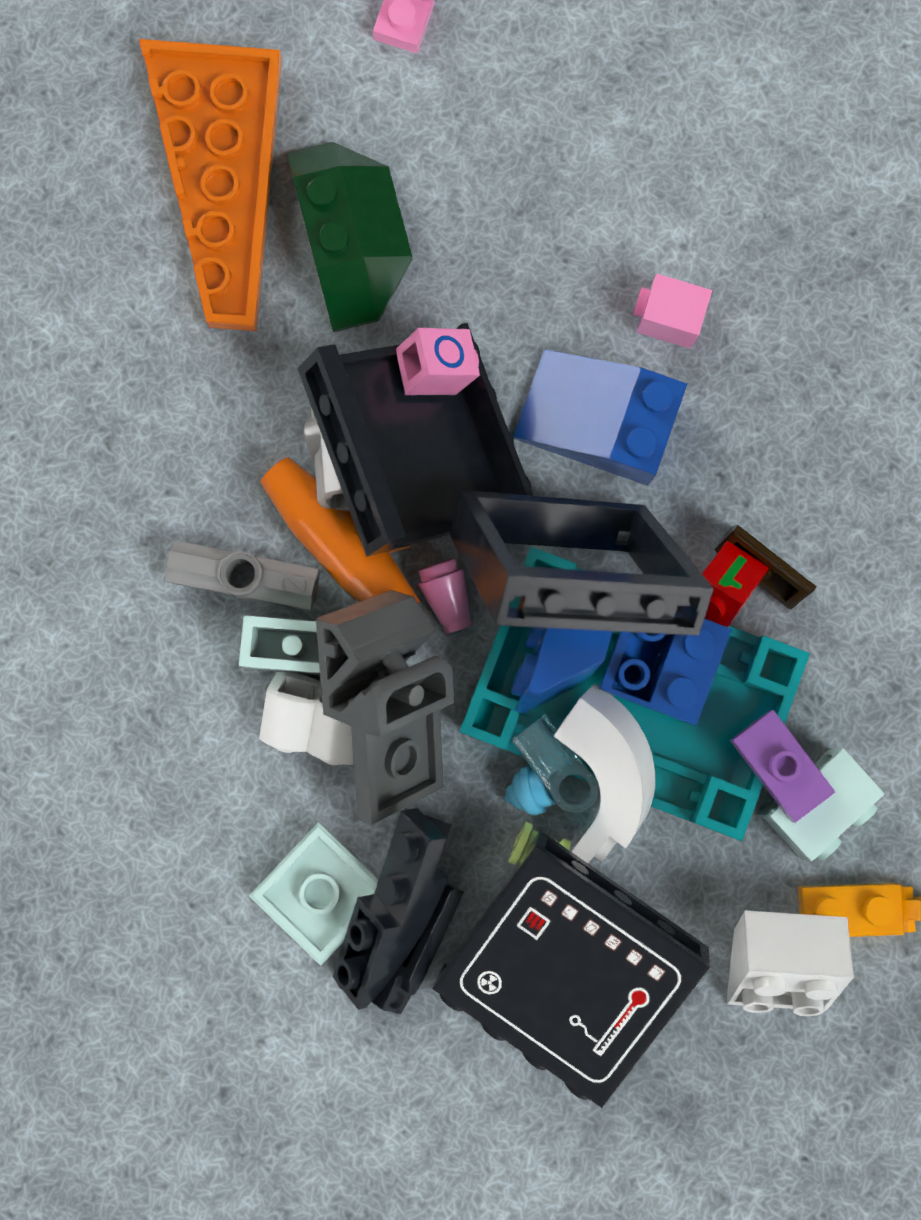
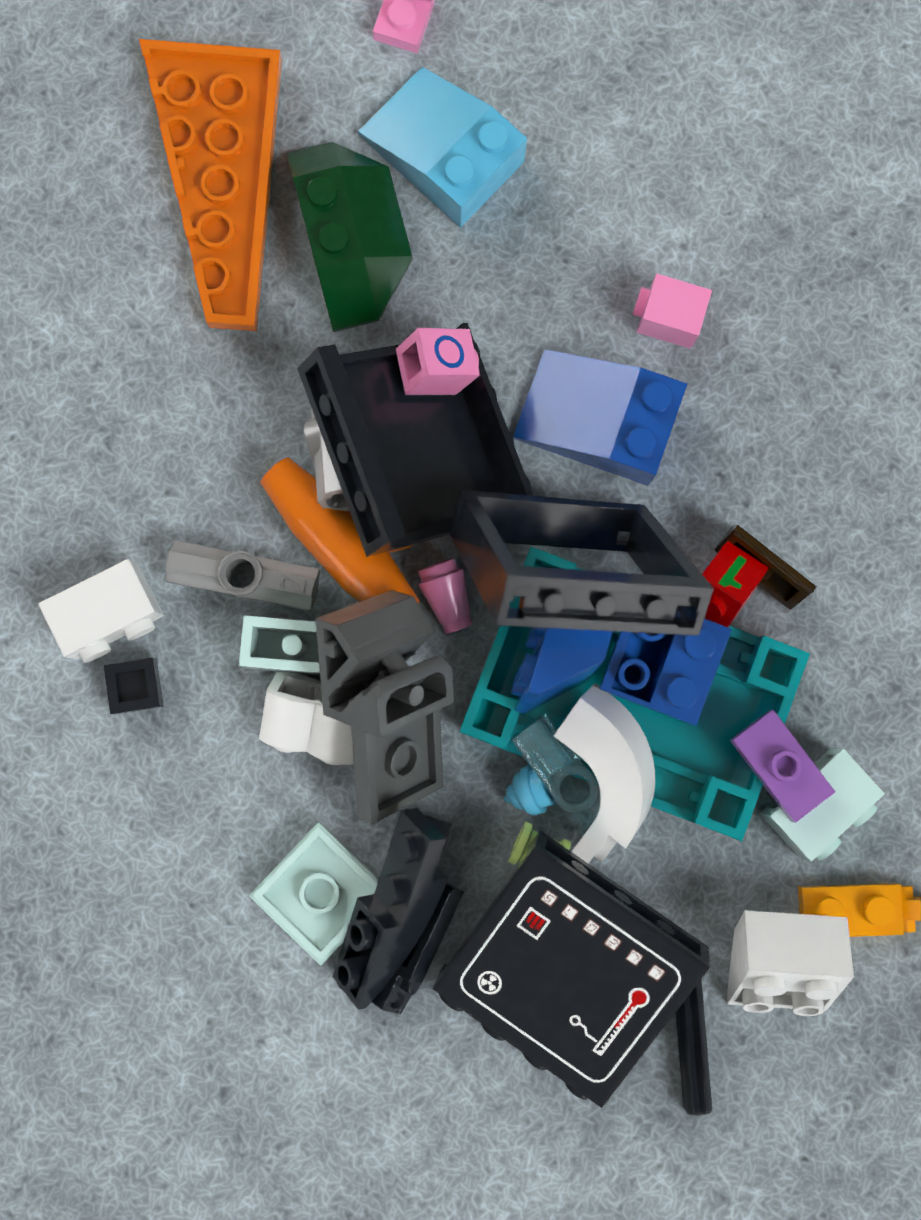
(102, 611): none -> white brick
(133, 686): none -> black plate
(446, 143): none -> medium azure slope
(694, 1054): none -> black axle

